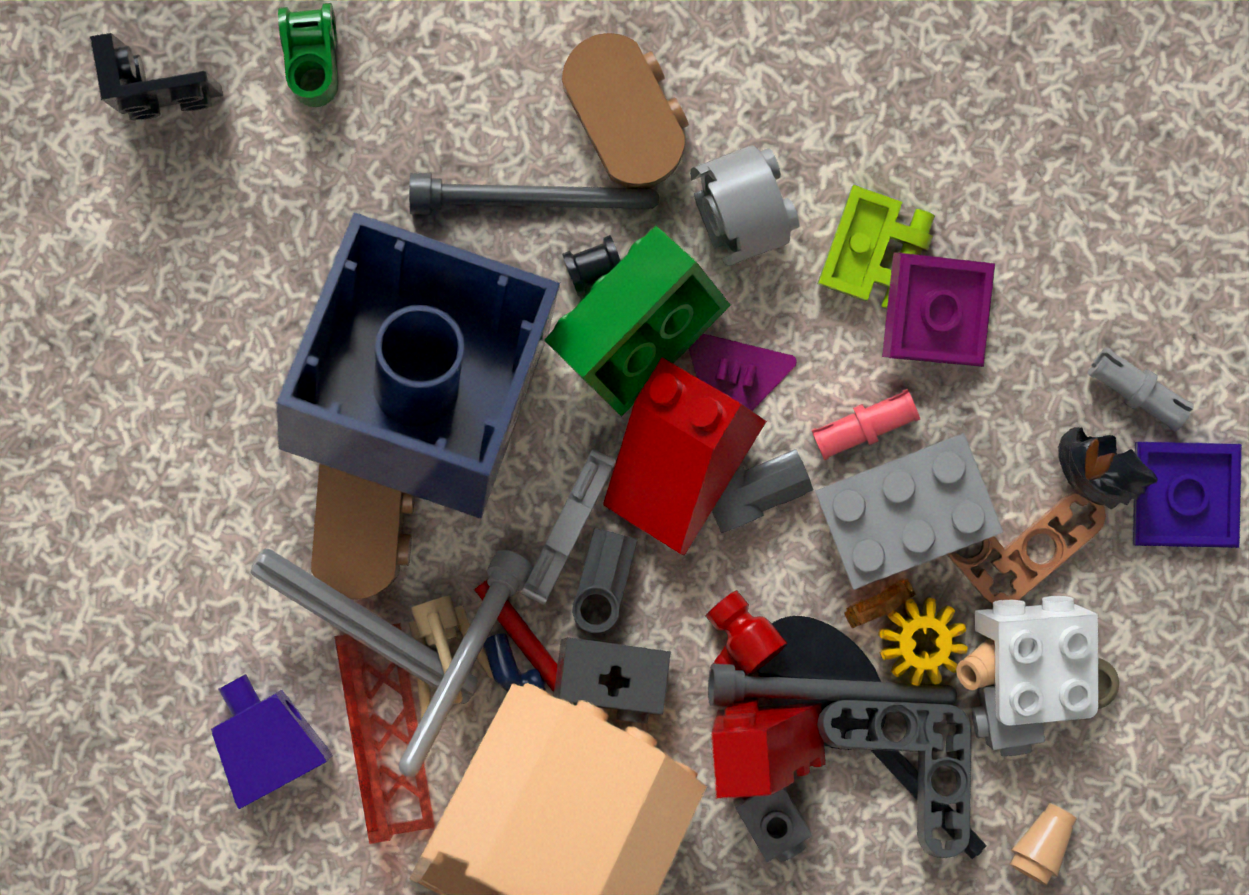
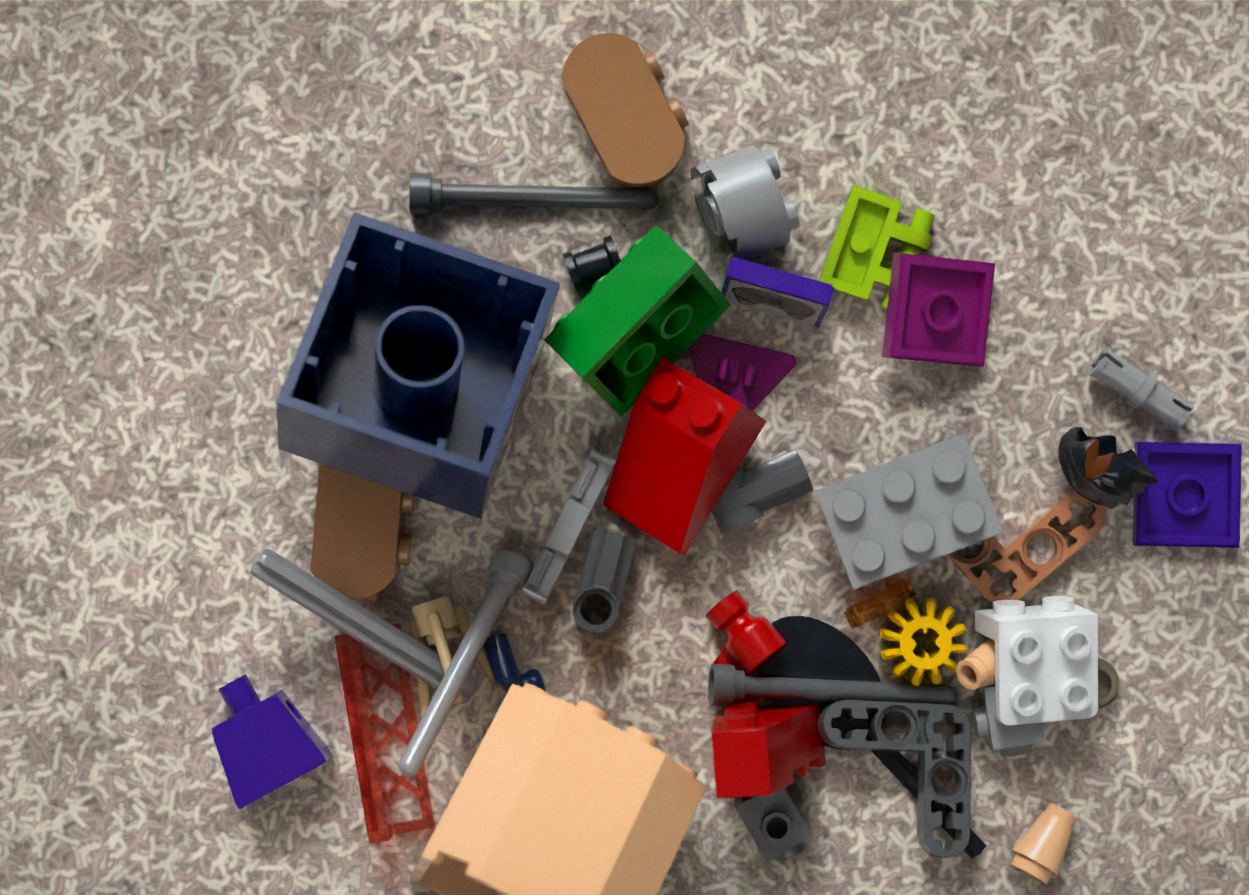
(125, 85): black bracket -> none
(309, 44): green piece -> none
(524, 639): red bar -> none
(642, 672): dark grey brick -> none
(777, 292): none -> tile
(866, 424): coral pin -> none

